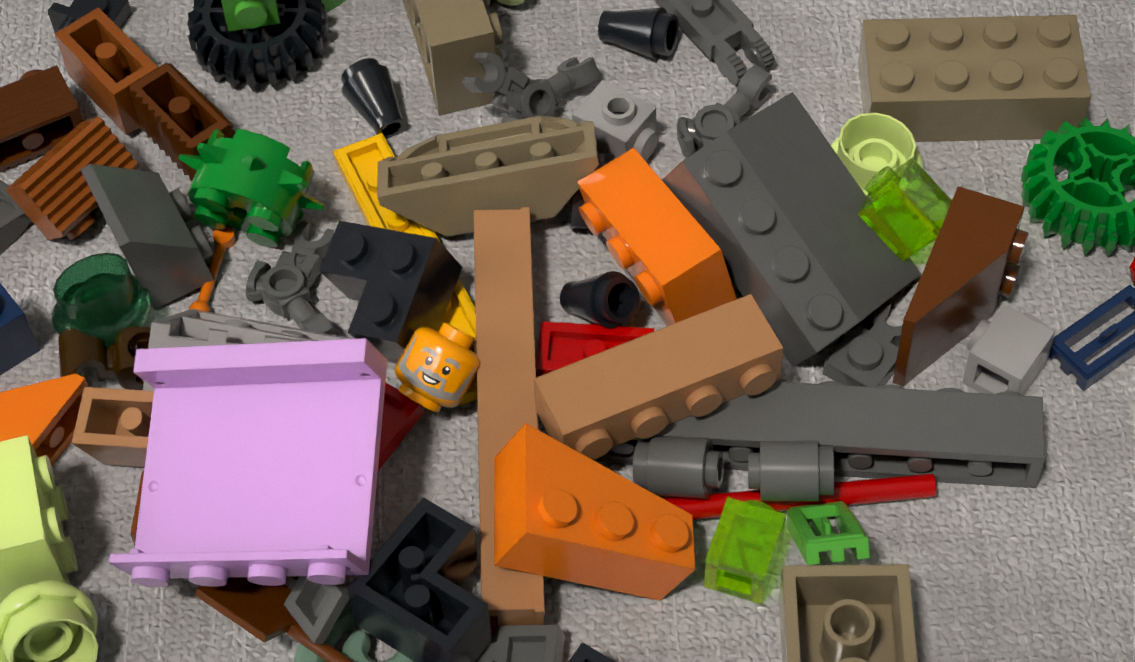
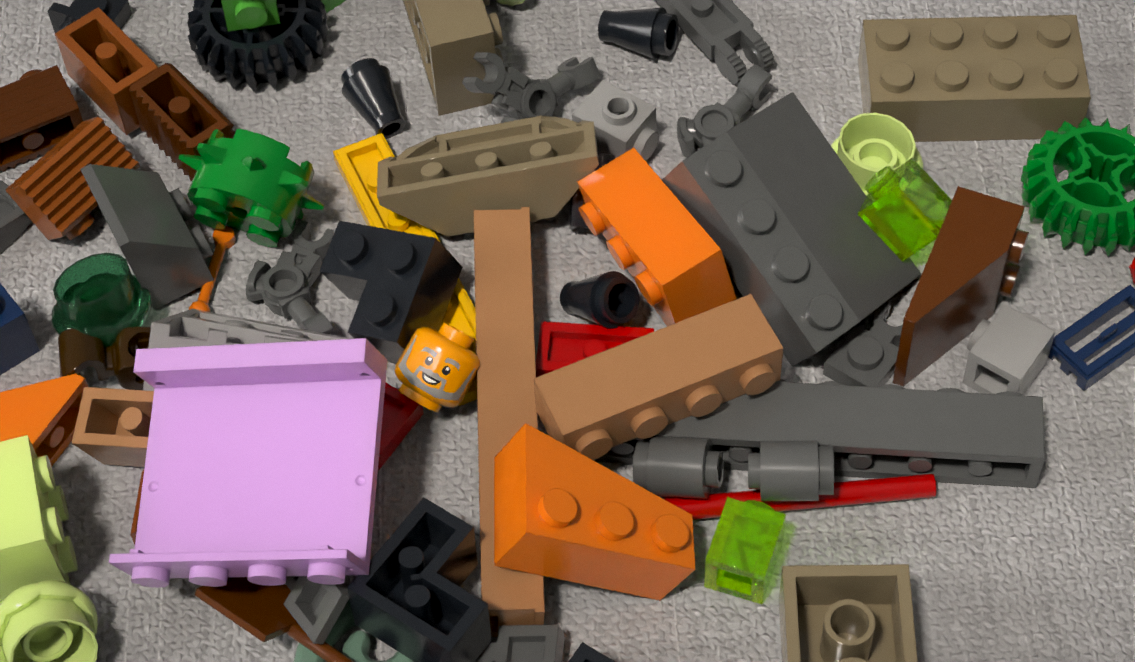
(810, 545): bright green tile -> none

